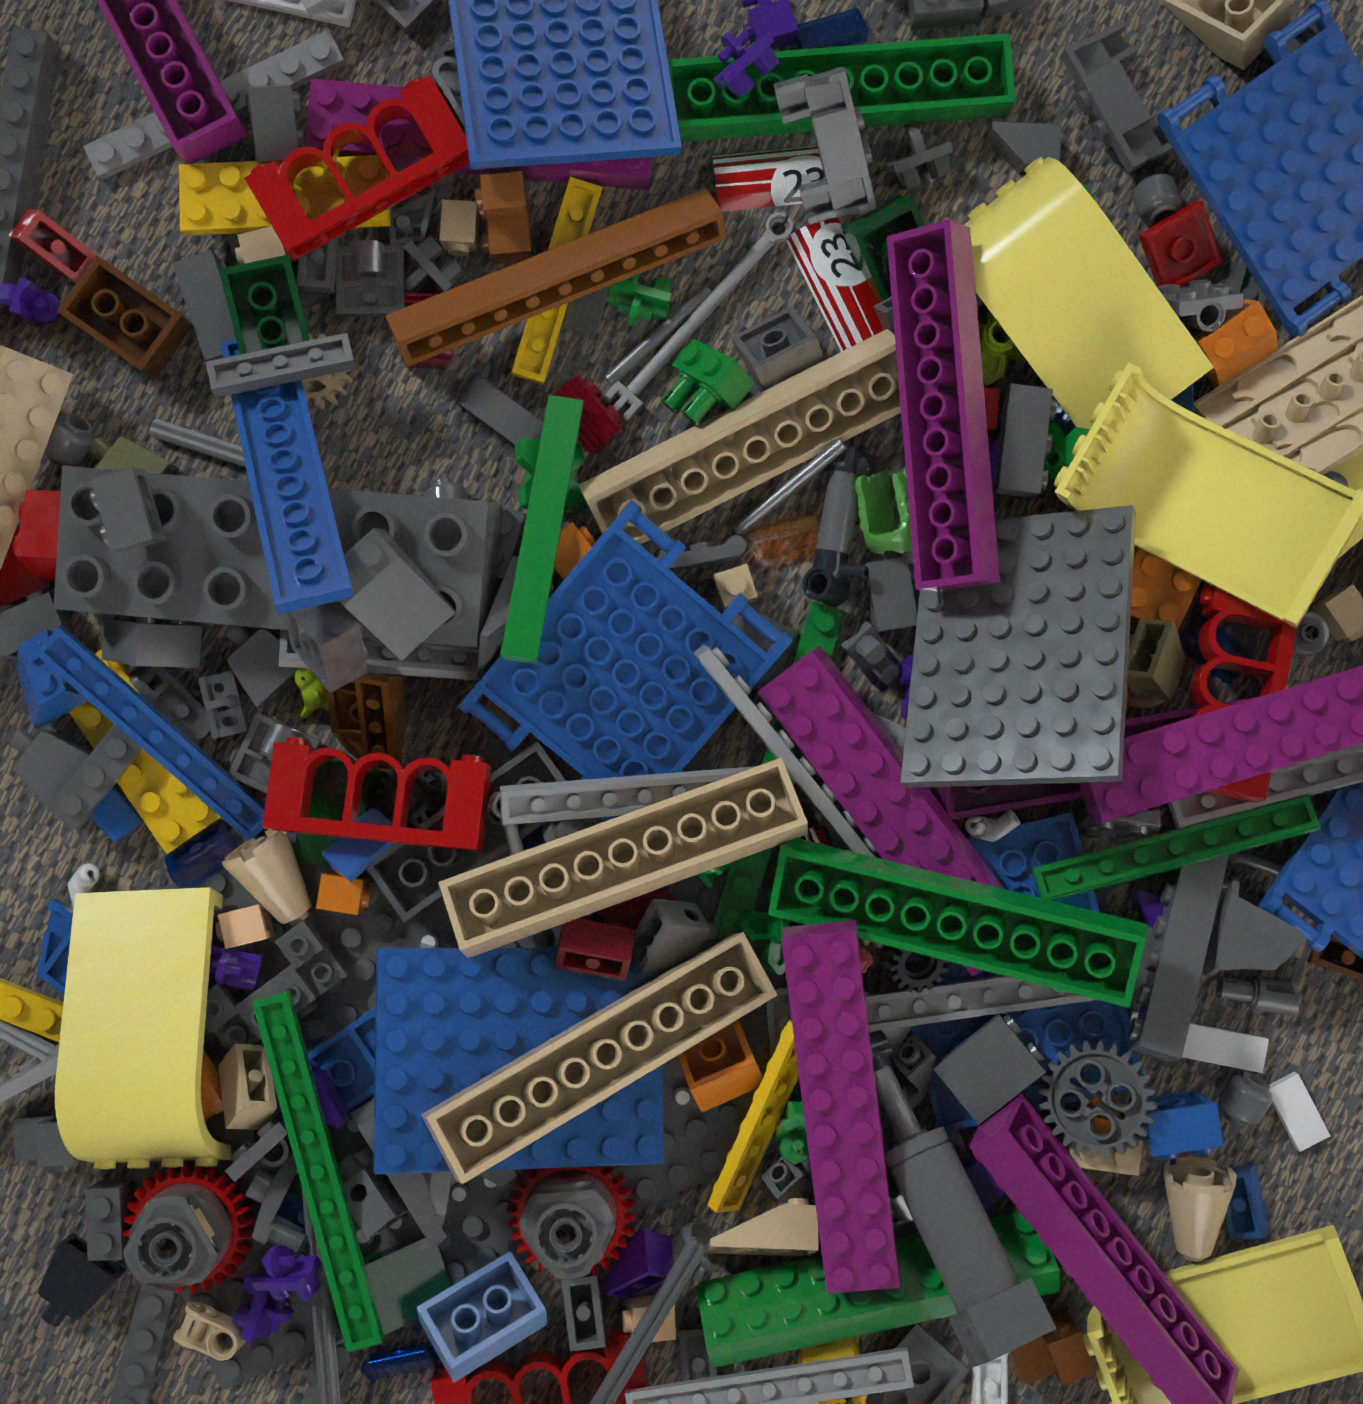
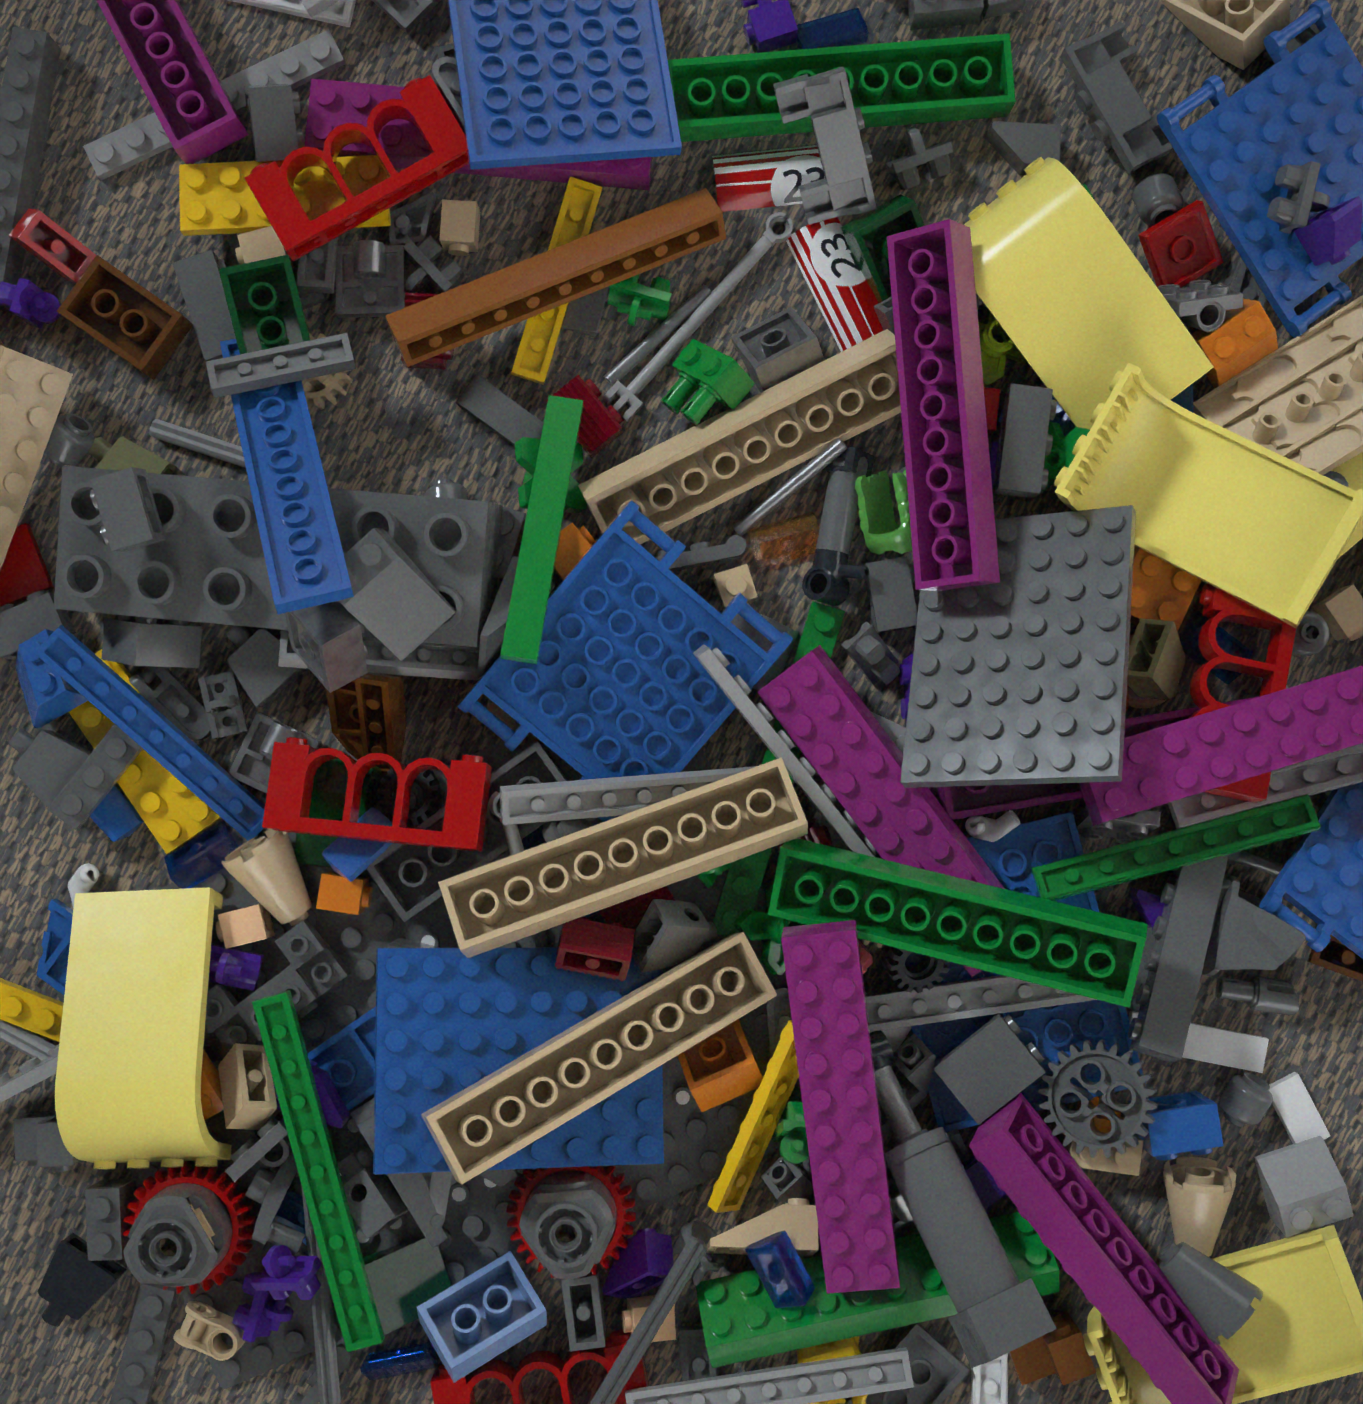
(39, 533): red brick -> none
(312, 691): lime animal -> none
(506, 208): dark orange brick -> none
(758, 53): dark purple hips -> none
(781, 1270): none -> clear blue slope
(1209, 1290): none -> dark grey cone
(1246, 1211): blue slope -> none
(1301, 196): none -> dark grey hips
(1303, 1187): none -> light grey slope
(1332, 232): none -> dark purple slope

